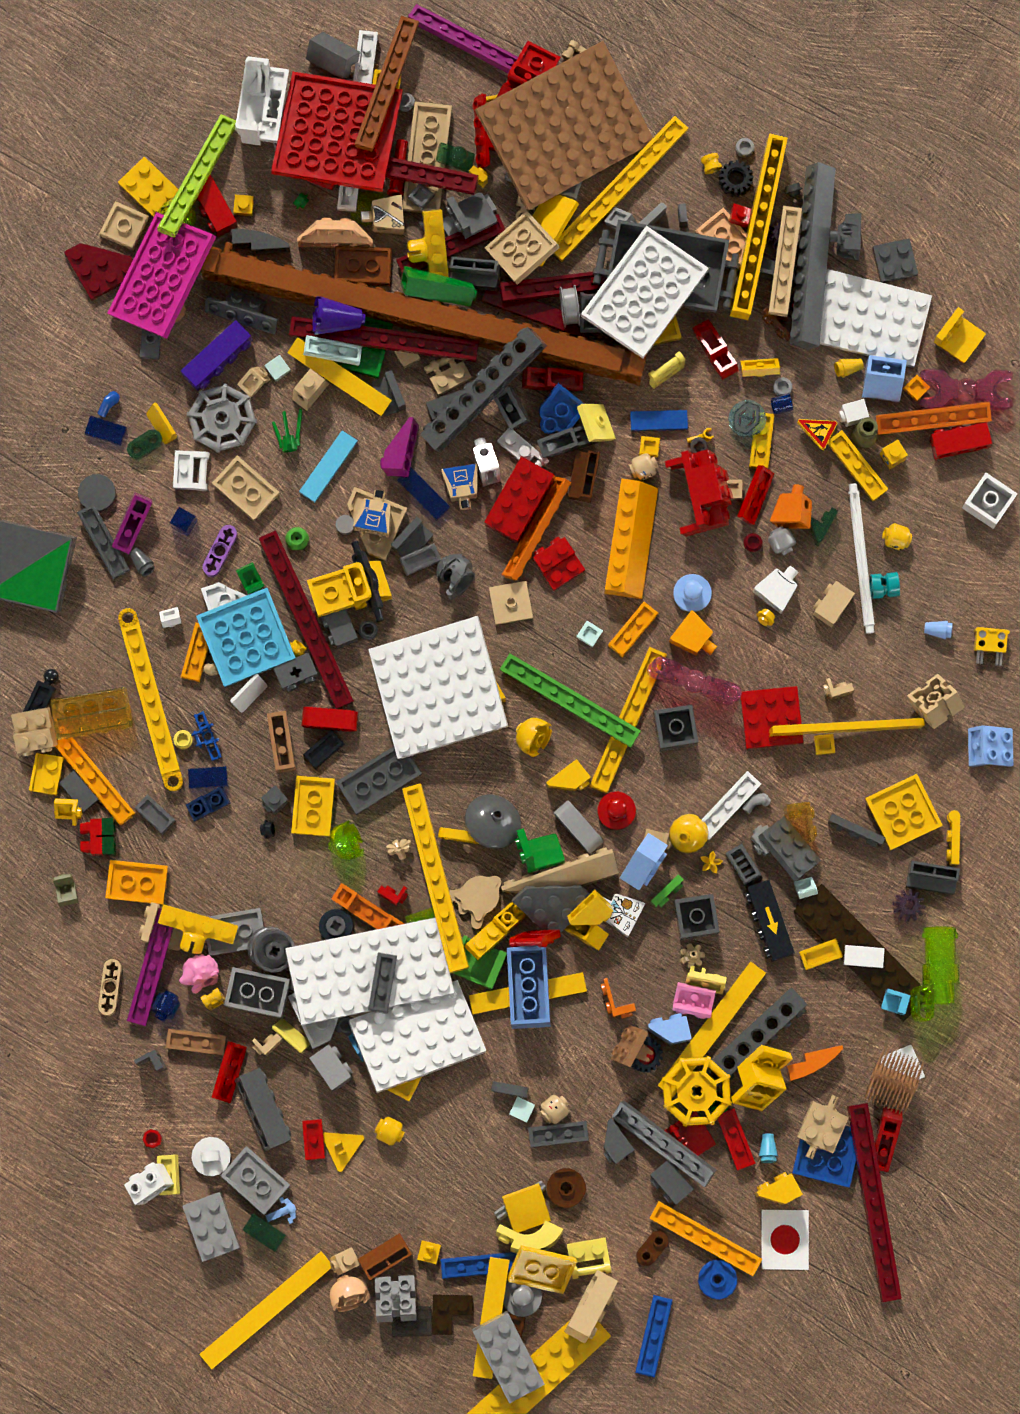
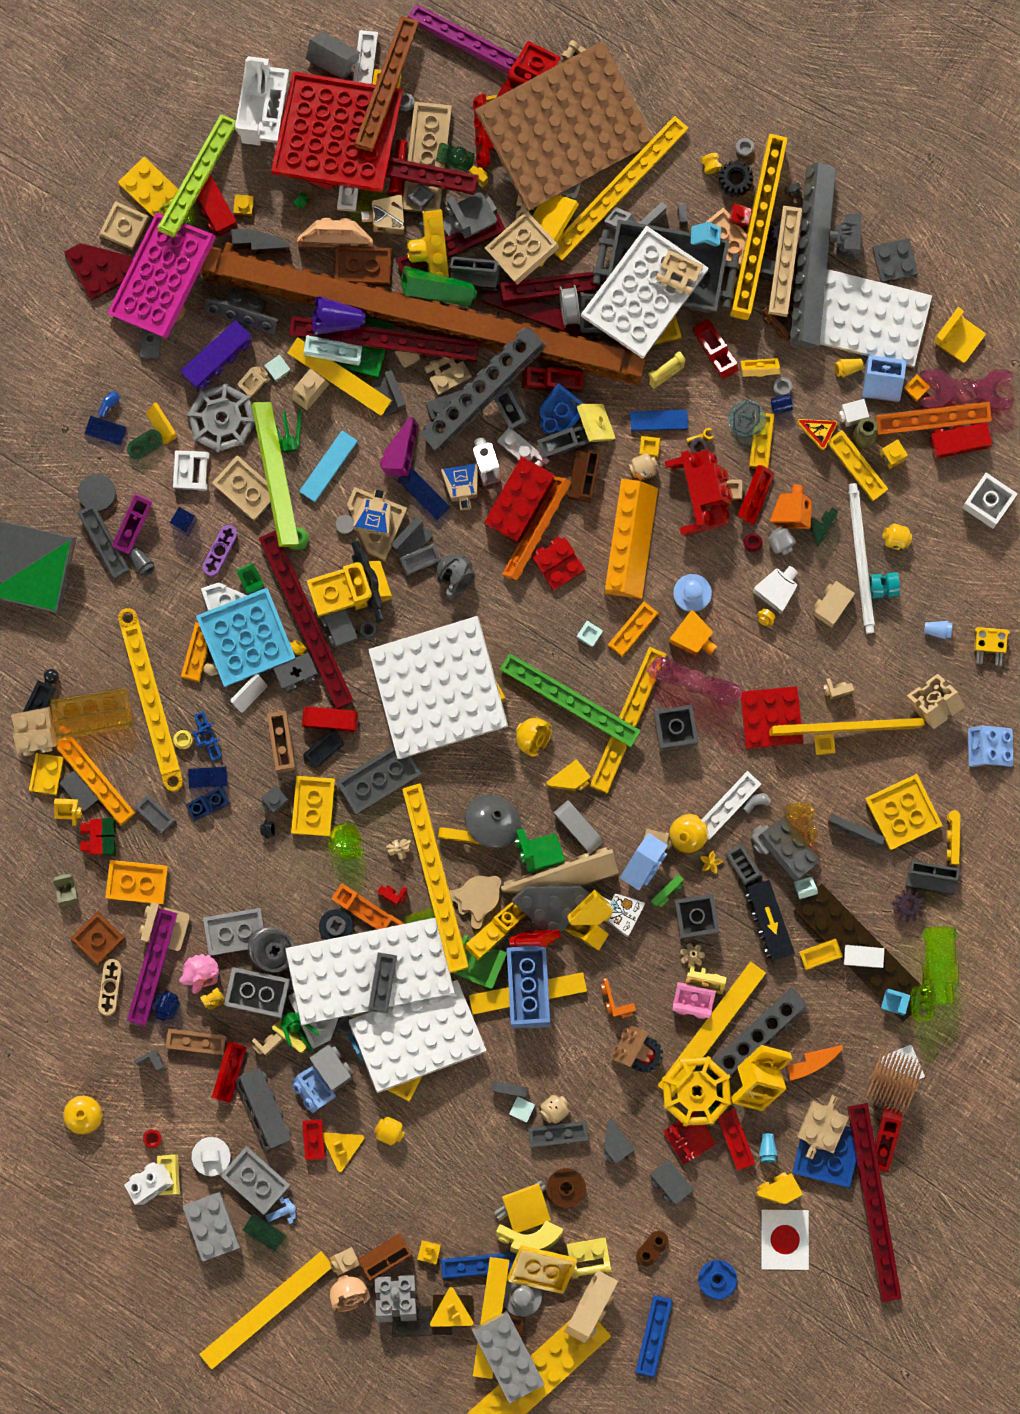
(82, 1115): none -> yellow cylinder
(97, 938): none -> dark orange tile
(170, 617): white plate -> none
(196, 928): yellow plate -> none
(275, 474): none -> lime tile
(292, 1023): none -> green plant
(312, 1089): none -> light blue bracket
(451, 1312): none -> yellow piece
(510, 603): tan plate -> none
(616, 810): red plate -> none
(664, 1143): dark grey plate -> none
(671, 1031): light blue slope -> none
(681, 267): none -> tan plate
(705, 1238): light orange plate -> none
(707, 233): none -> medium azure panel

